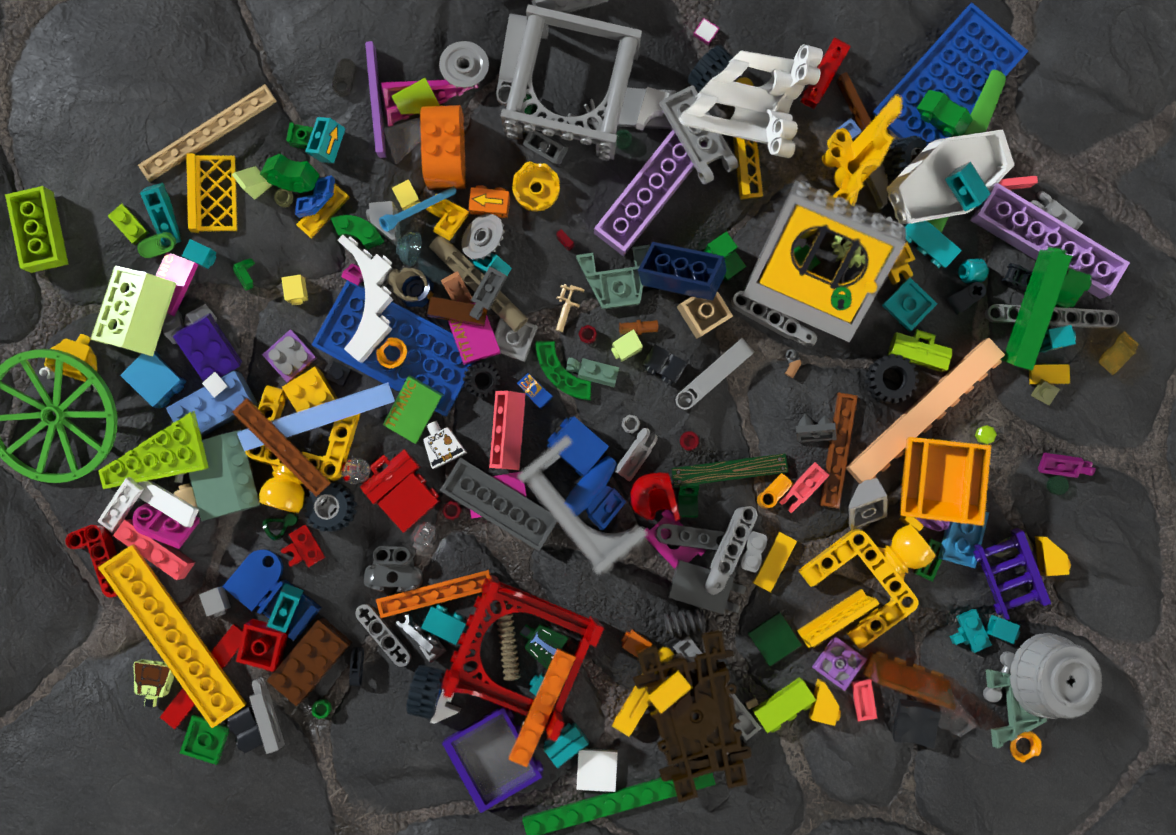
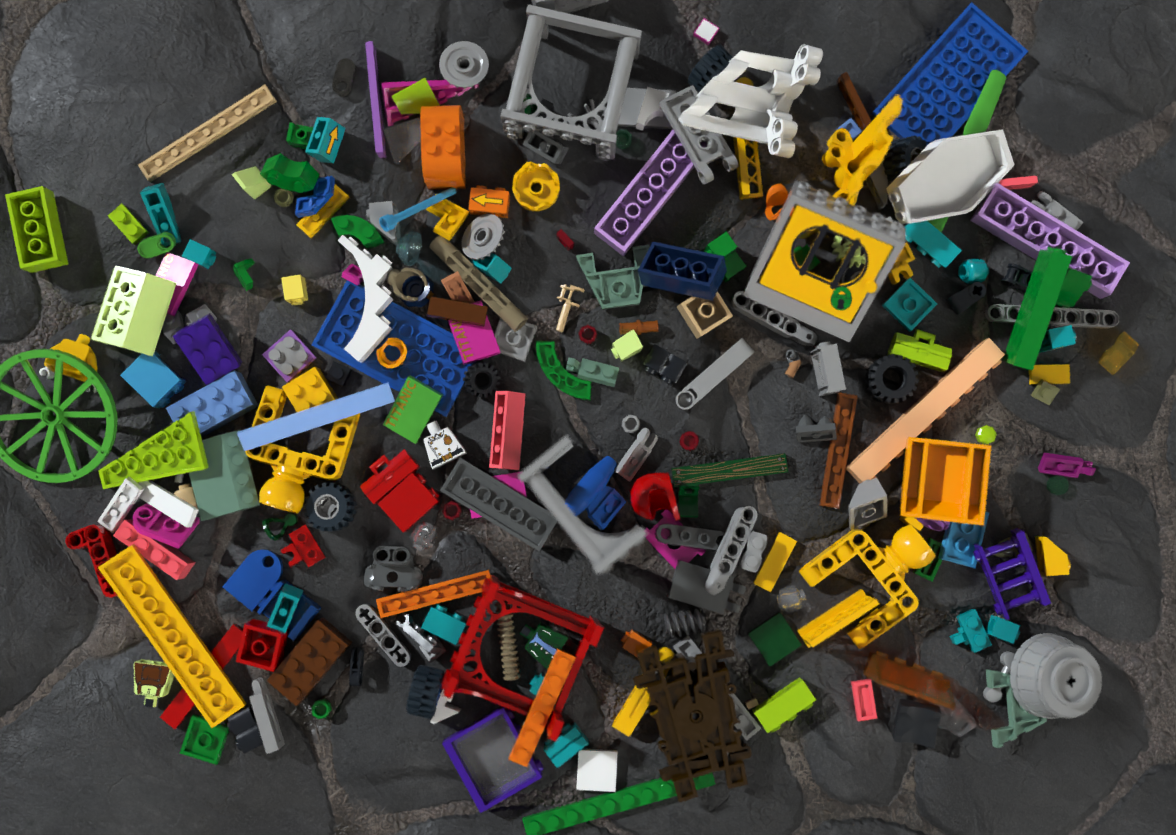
(194, 193): yellow fence -> none
(214, 384): white sticker -> none
(215, 602): light grey brick -> none
(281, 447): dark orange tile -> none
(355, 470): clear head -> none
(406, 194): light yellow brick -> none
(487, 291): dark grey plate -> none
(512, 45): light grey piece -> none
(534, 391): blue leg -> none
(585, 445): blue panel -> none
(669, 692): yellow tile -> none
(775, 196): none -> orange piece
(775, 491): light orange piece -> none
(791, 598): none -> clear head
(805, 486): coral hinge -> none
(825, 707): yellow slope -> none
(828, 69): red piece -> none
(828, 368): none -> light grey window
(839, 663): medium lavender piece -> none
(944, 114): green brick -> none
(967, 186): teal brick -> none
(1035, 746): light orange piece -> none

